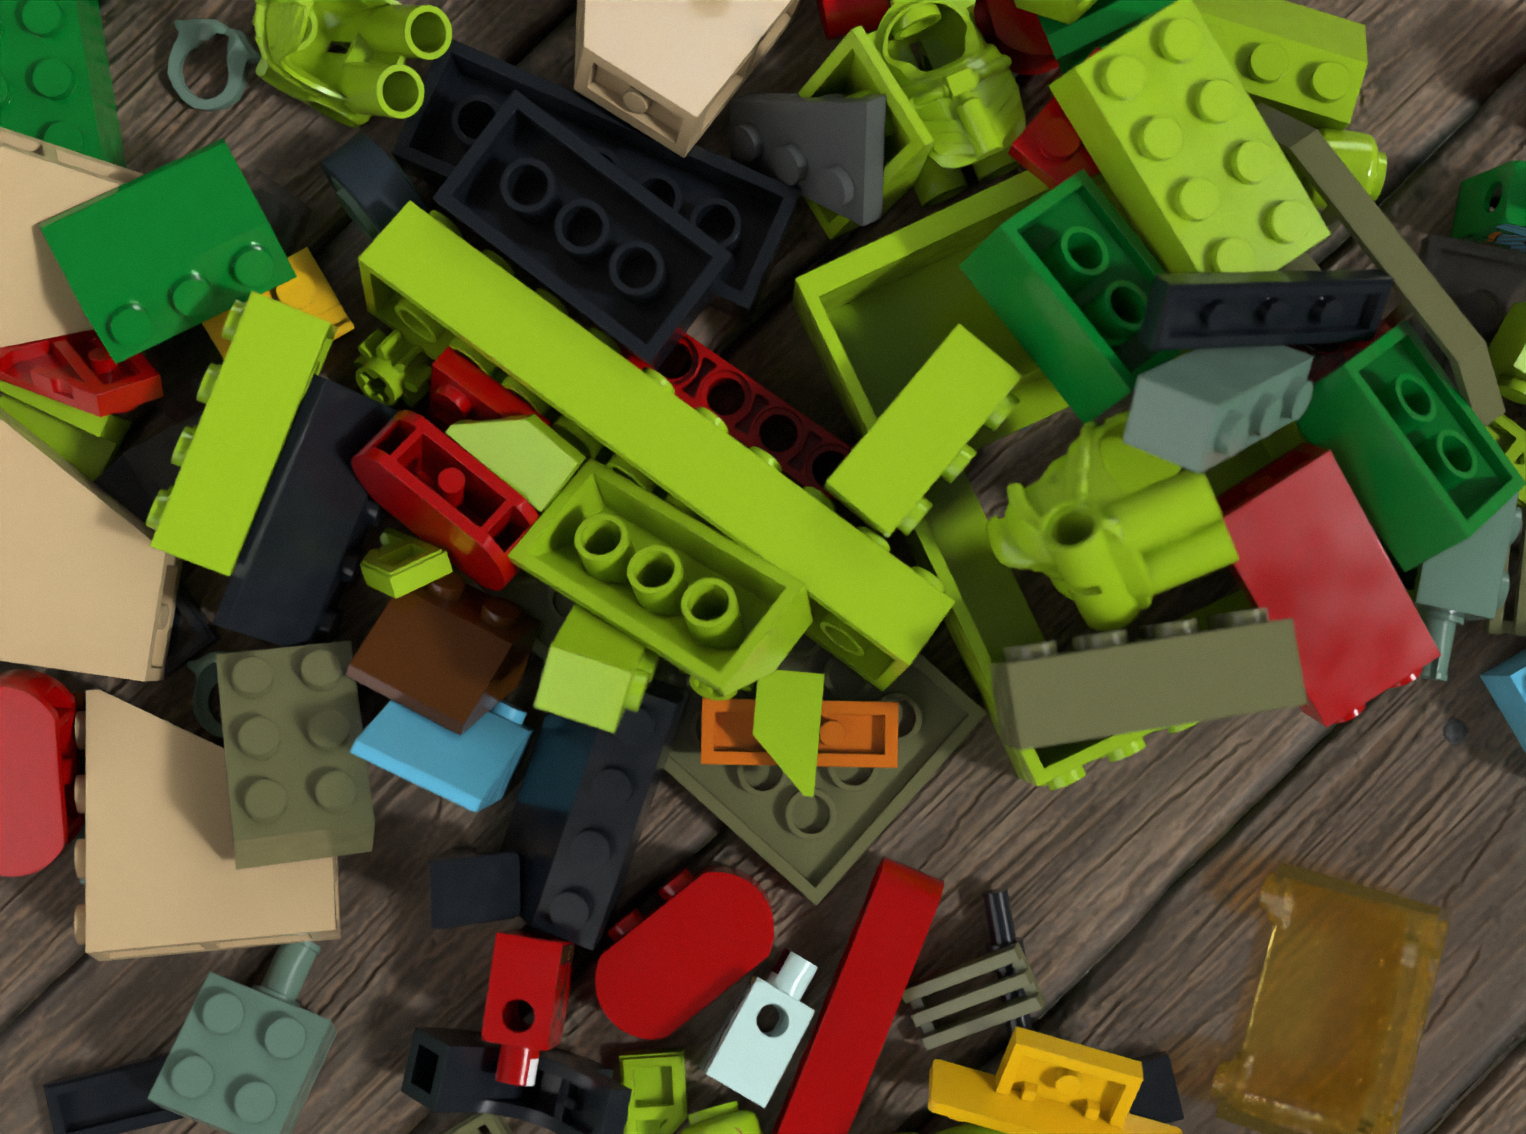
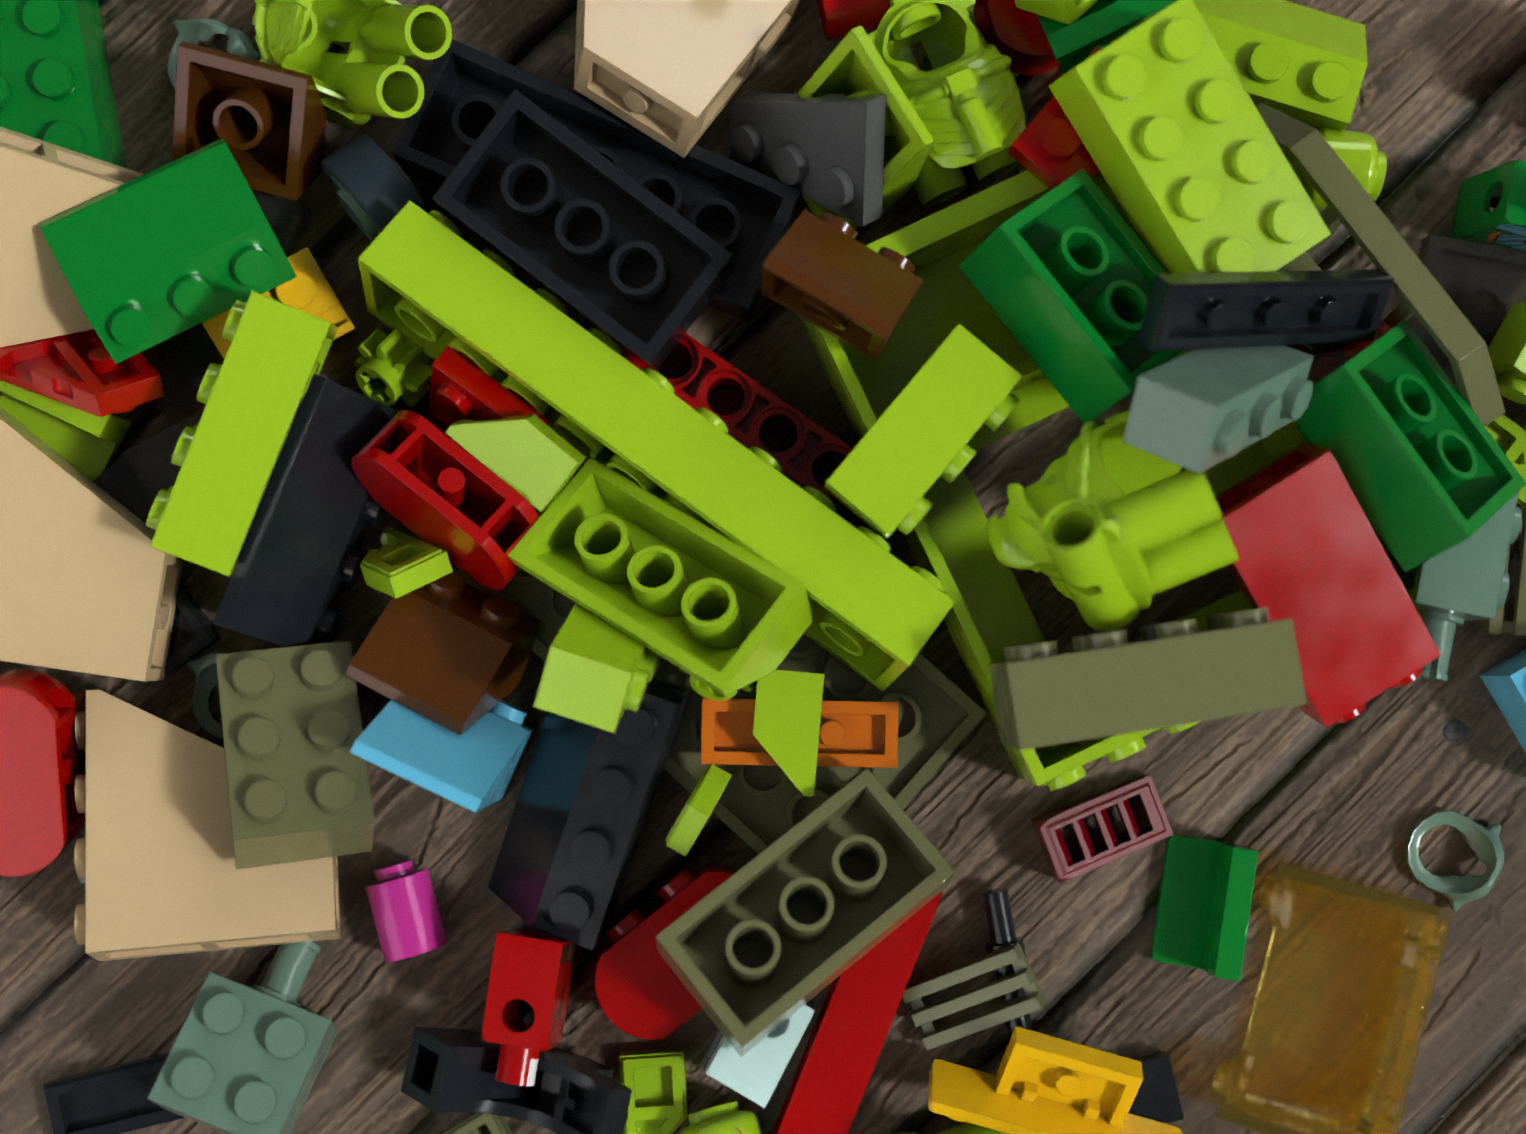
(261, 111): none -> reddish brown slope
(405, 911): none -> dark pink brick
(474, 887): black slope -> none
(697, 809): none -> lime tile
(803, 911): none -> olive brick
(840, 282): none -> reddish brown slope
(1053, 845): none -> dark red slope
(1204, 905): none -> green panel
(1481, 839): none -> sand green piece

